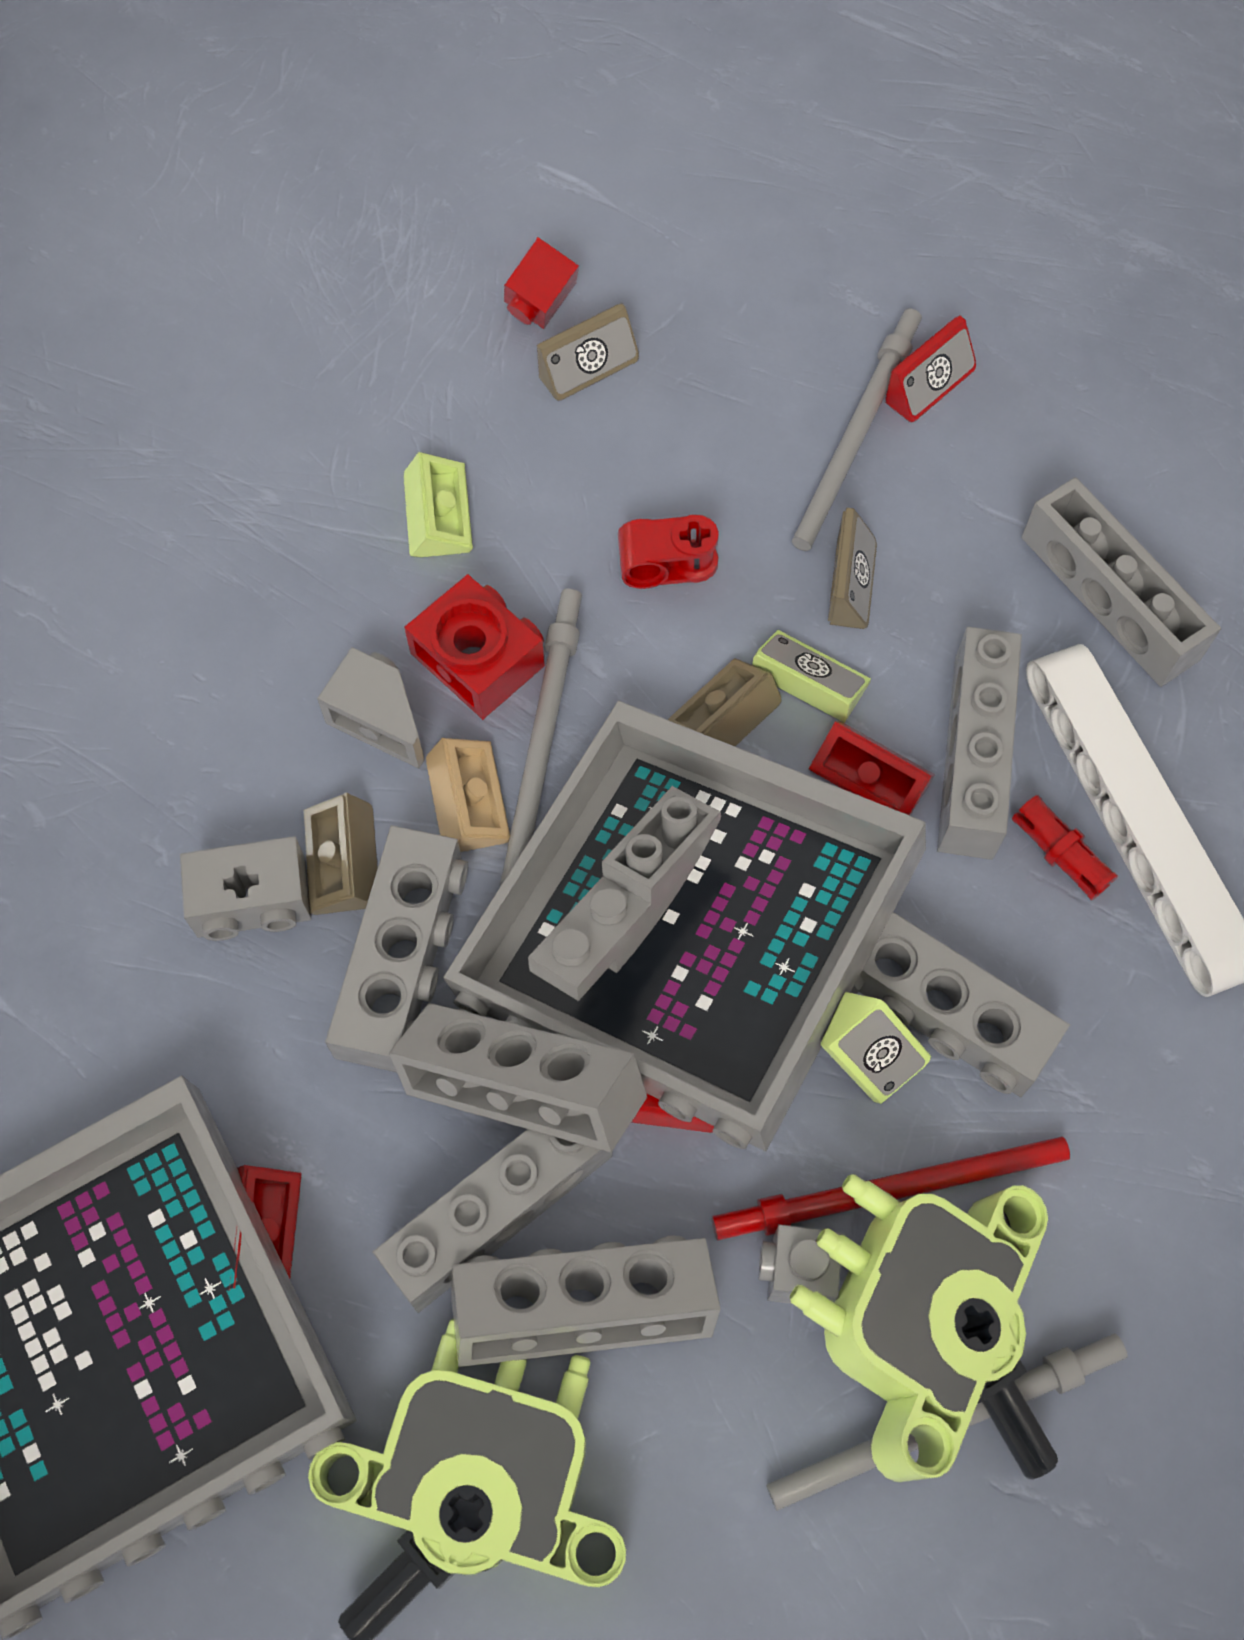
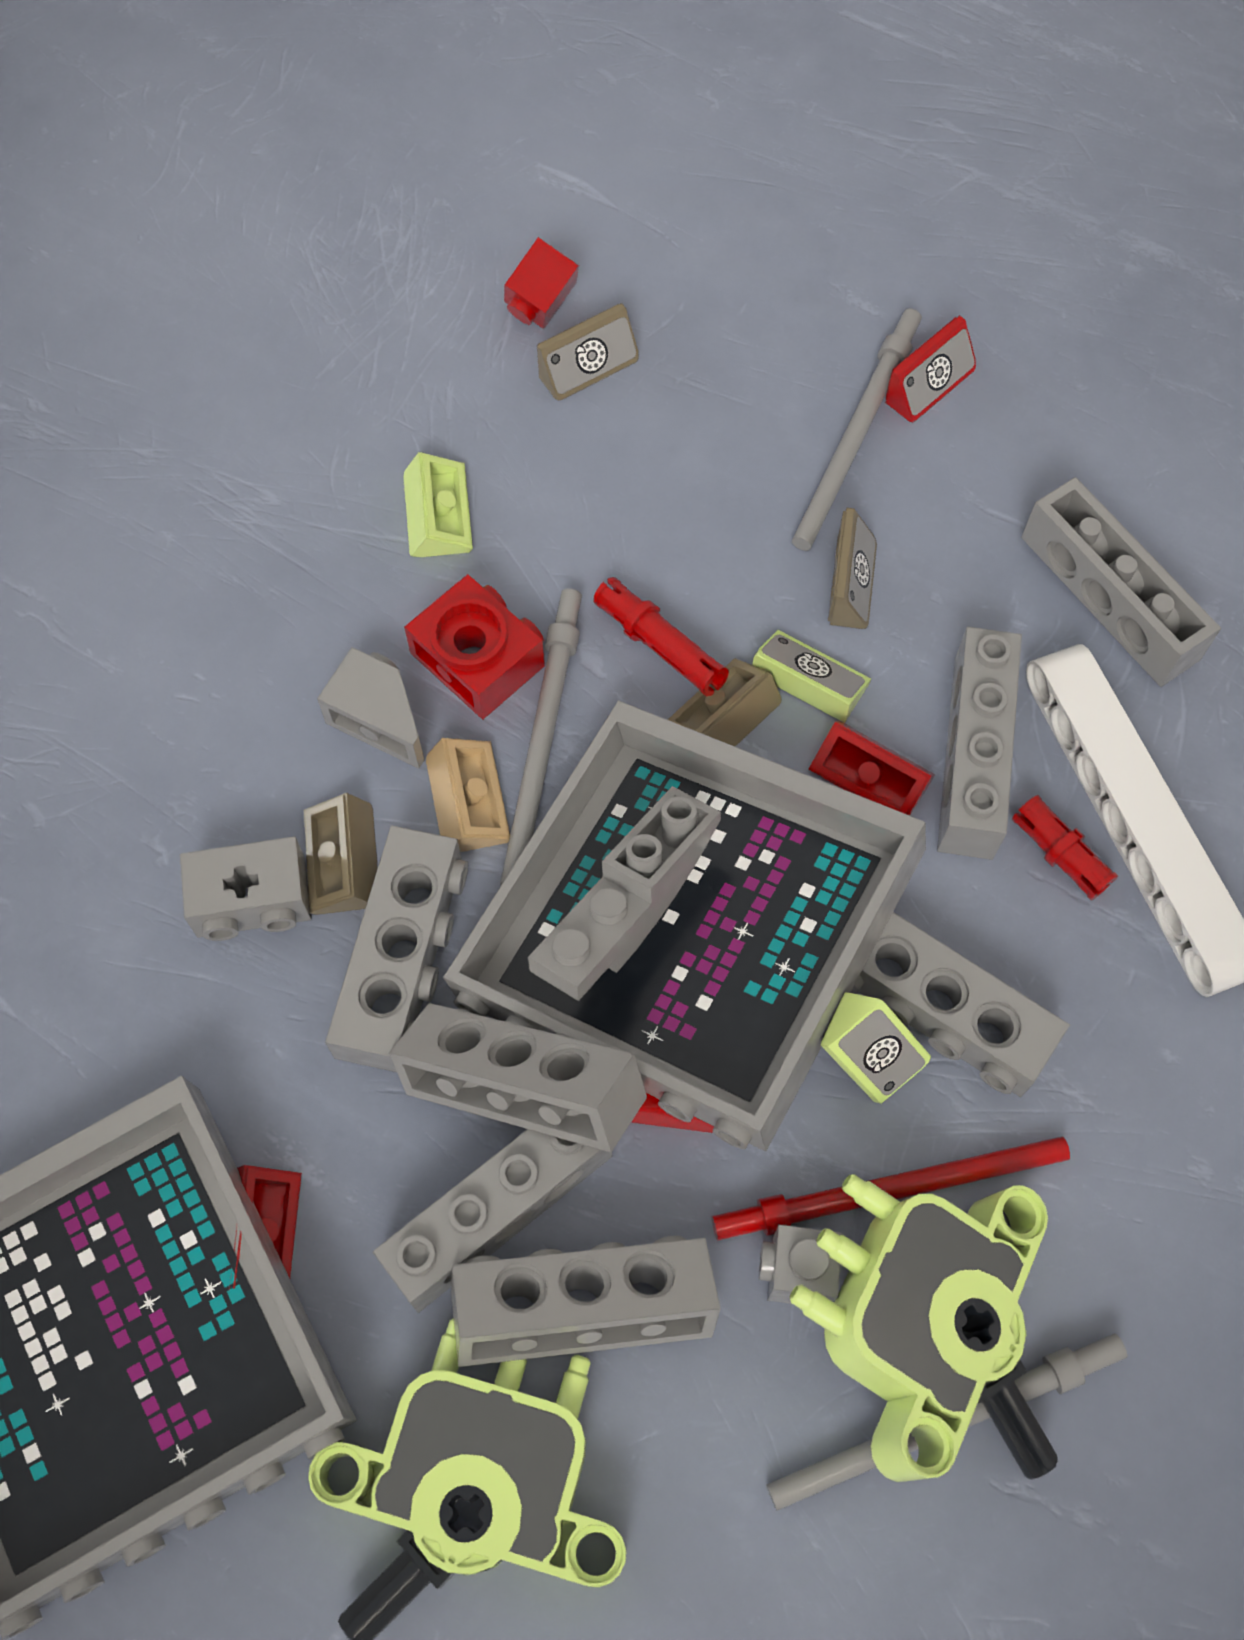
(647, 625): none -> red pin
(664, 553): red piece -> none

